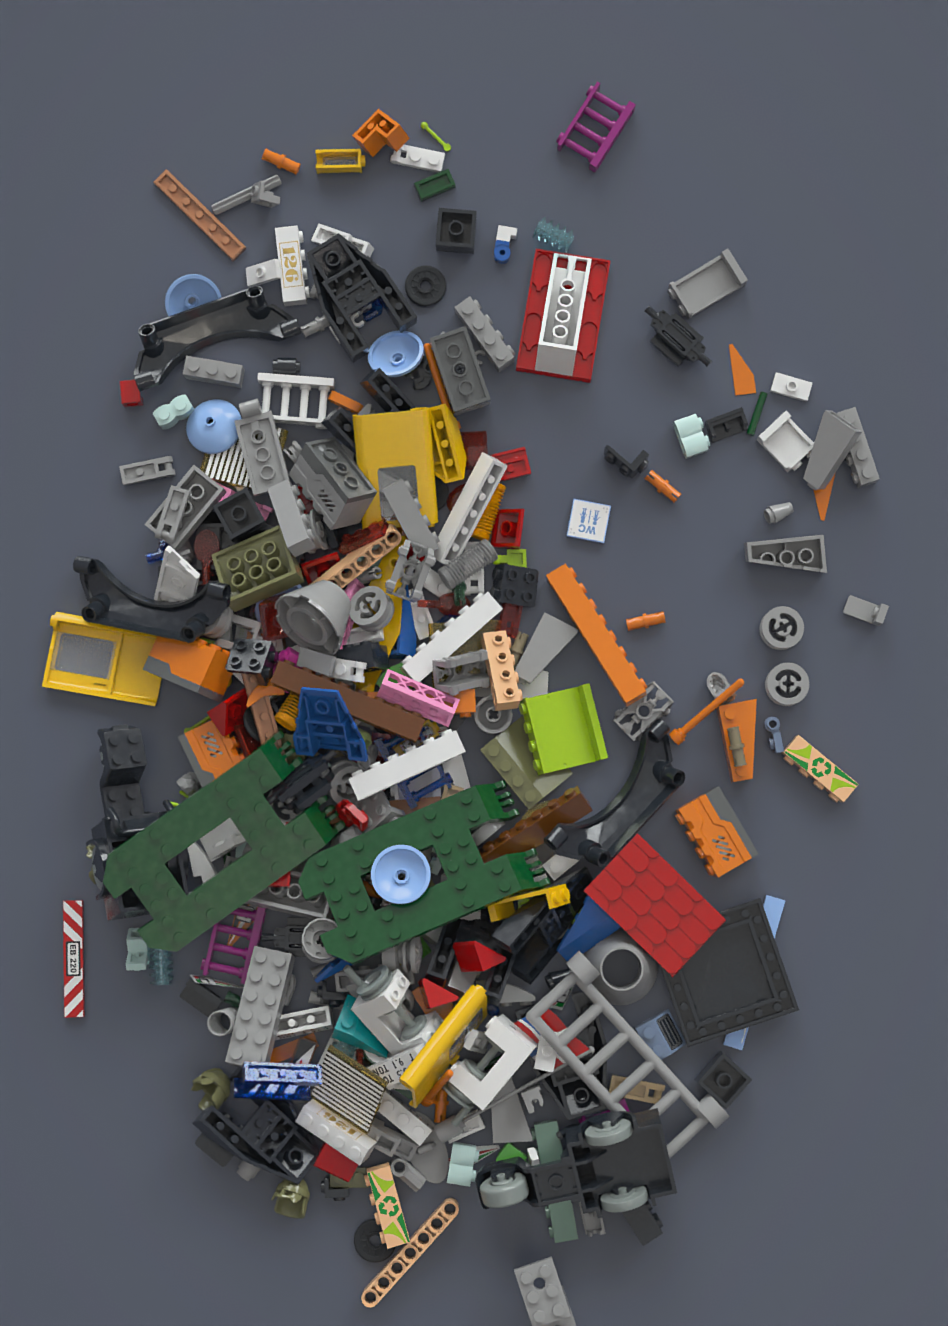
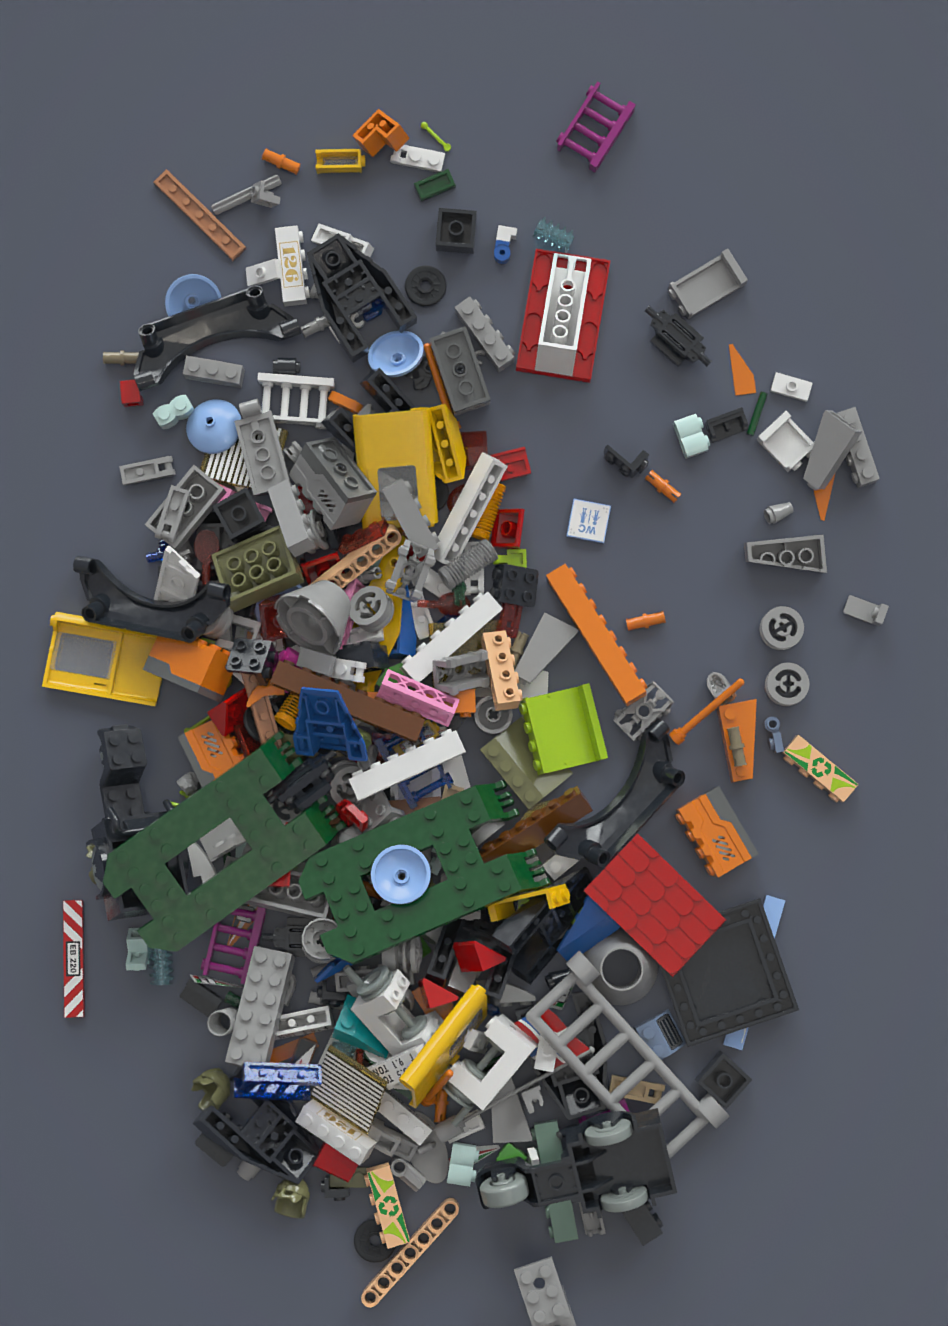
(120, 357): none -> dark tan pin

